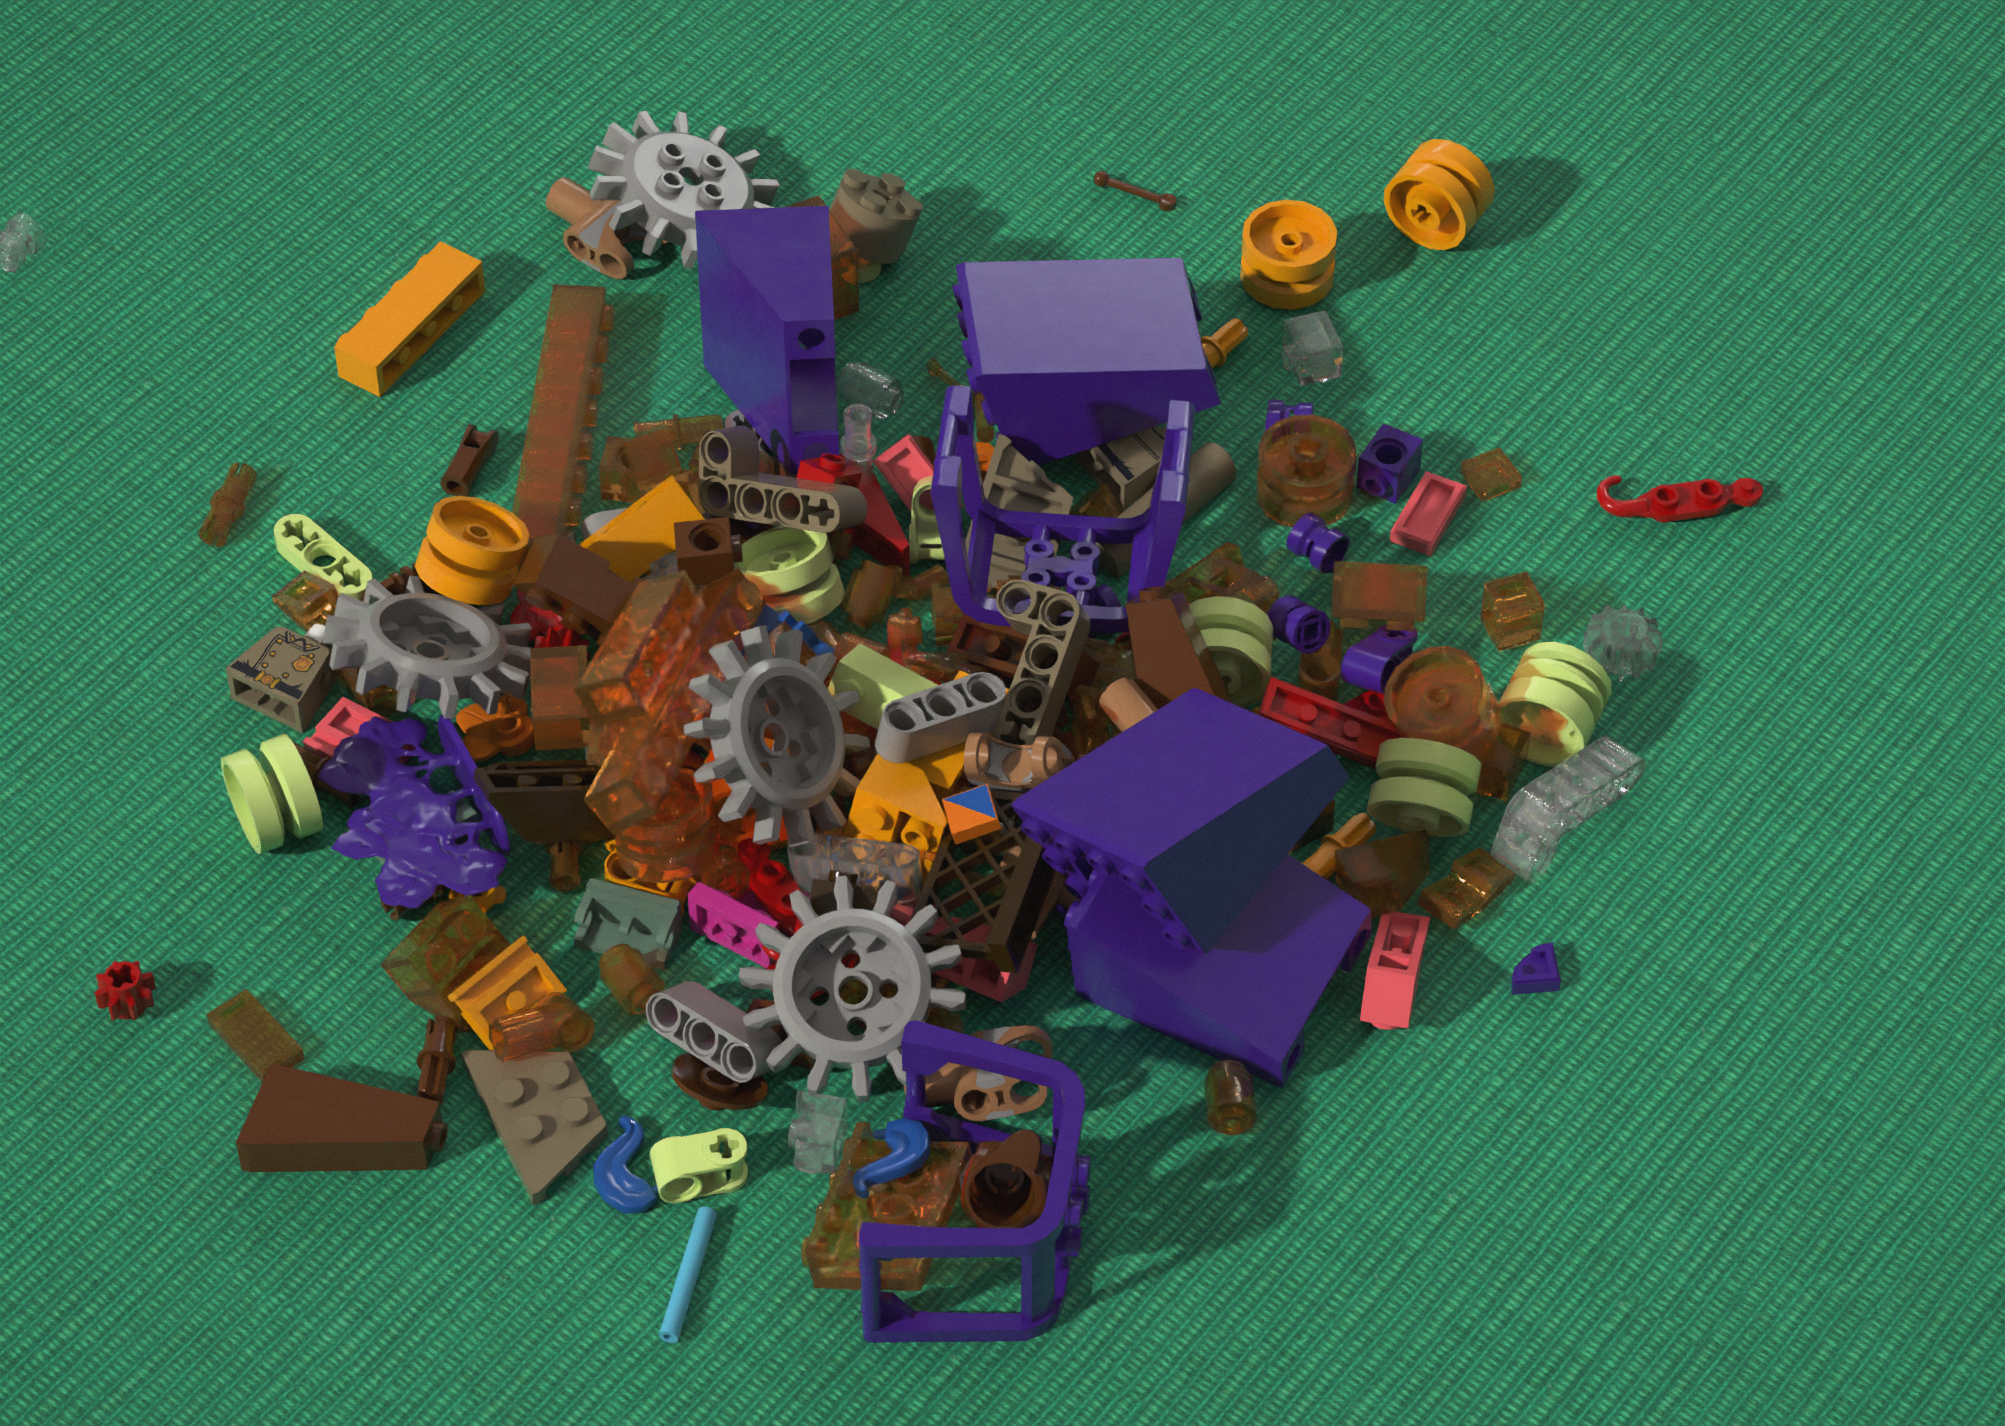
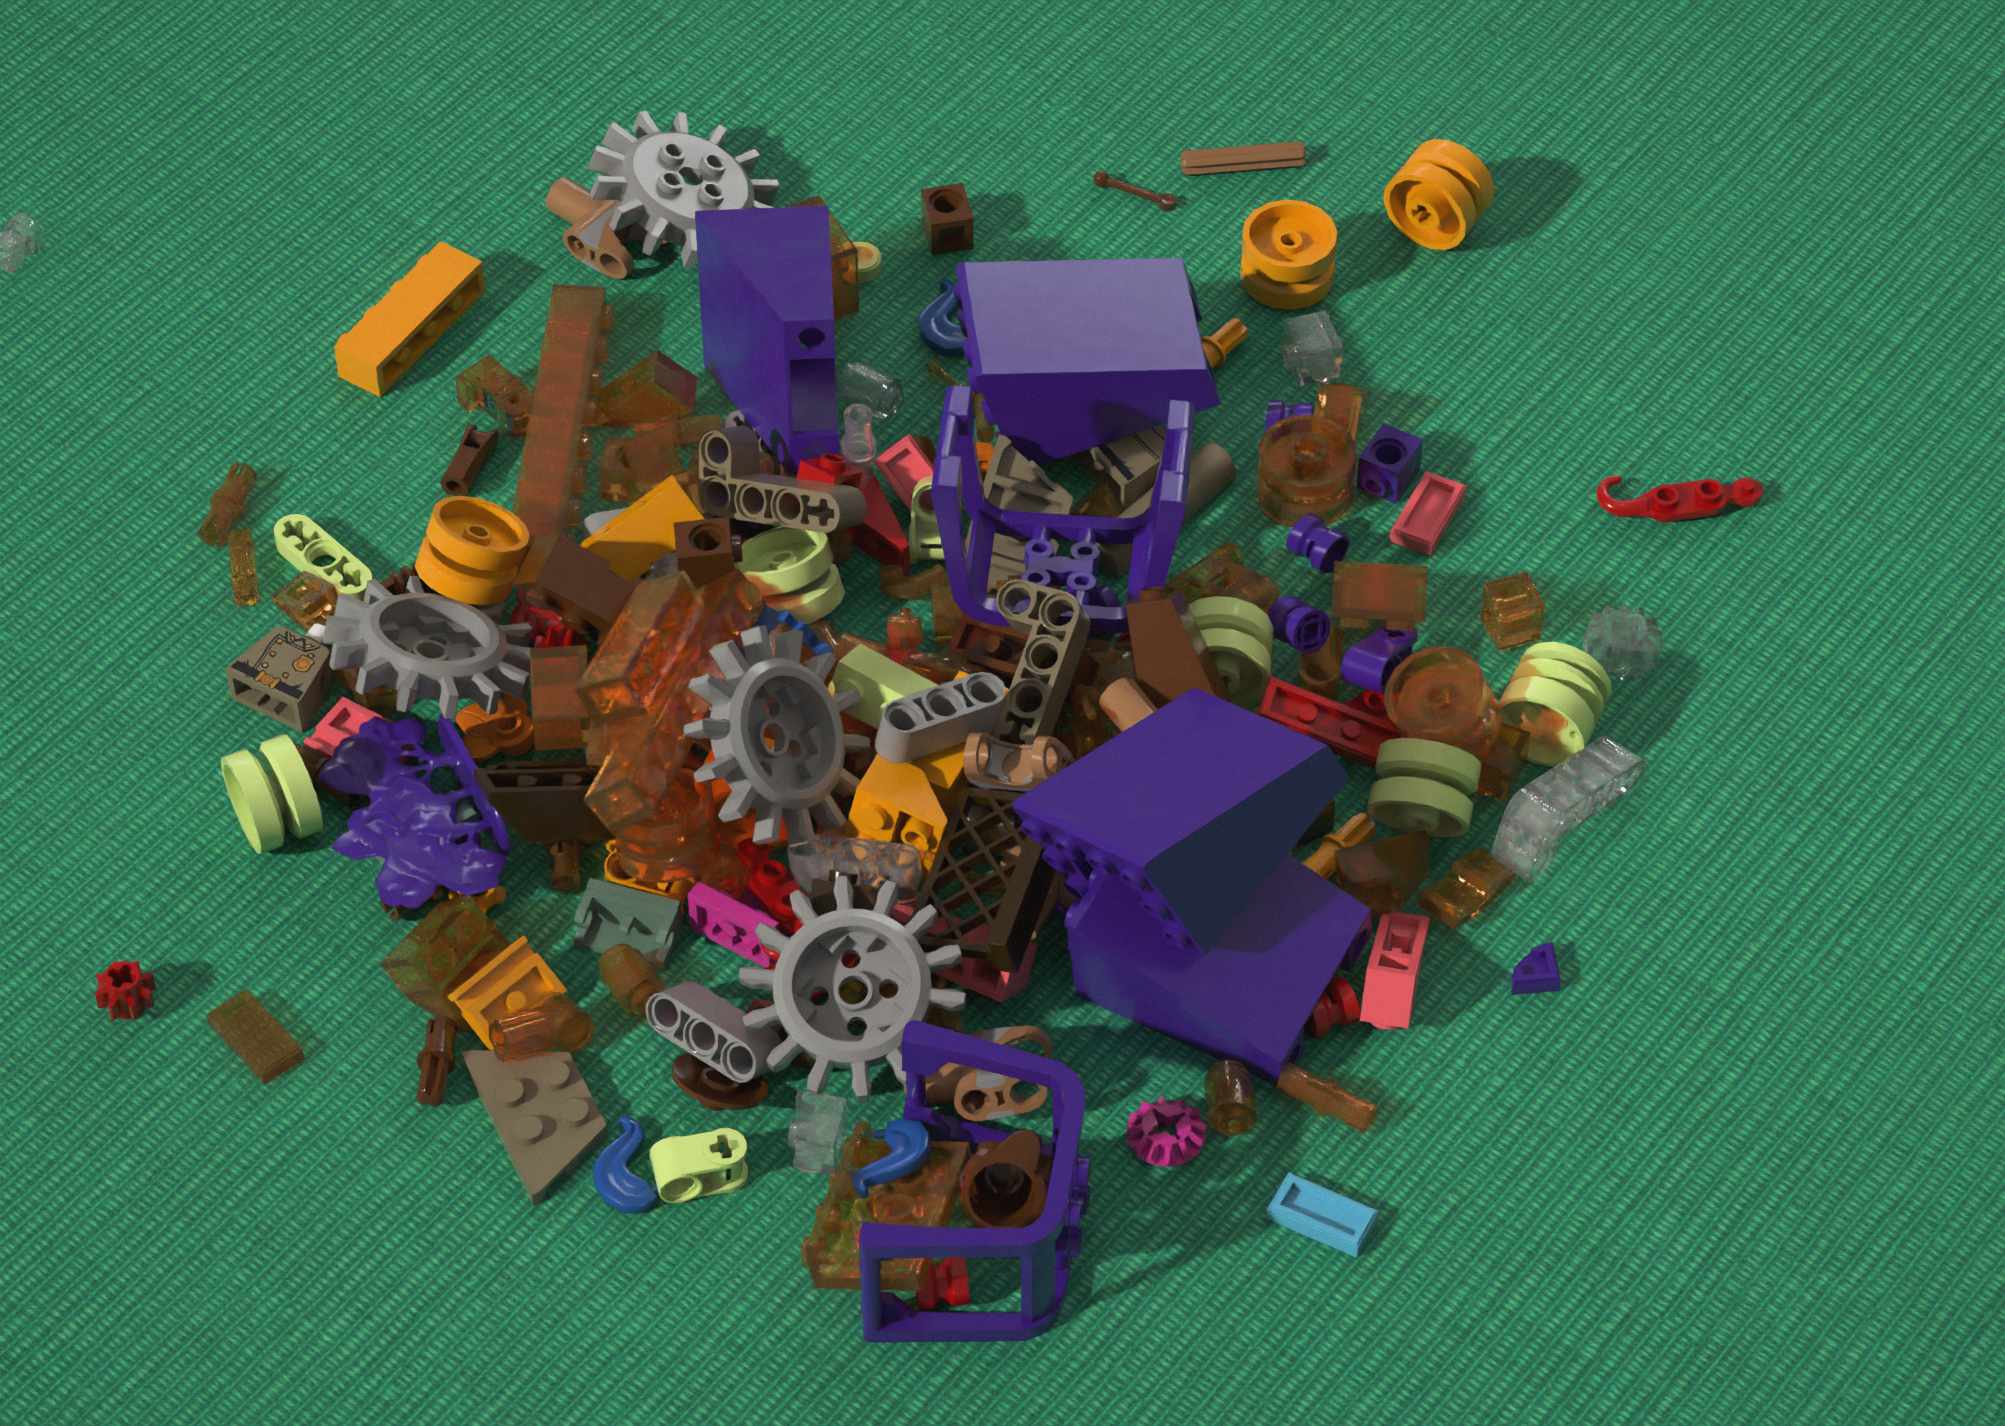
(243, 567): none -> clear orange axle
(336, 1125): reddish brown slope -> none
(497, 393): none -> clear orange leg
(648, 393): none -> clear orange slope
(687, 1275): medium azure piece -> none
(868, 594): clear orange brick -> none
(876, 214): dark tan brick -> none
(934, 323): none -> blue piece
(945, 1282): none -> red wheel
(947, 218): none -> reddish brown brick
(971, 813): orange tile -> none
(1163, 1148): none -> dark pink gear
(1242, 158): none -> medium nougat axle
(1322, 1214): none -> medium azure tile
(1327, 1098): none -> clear orange pin
(1335, 1007): none -> red wheel
(1343, 404): none -> clear orange slope
(1491, 474): clear orange tile -> none

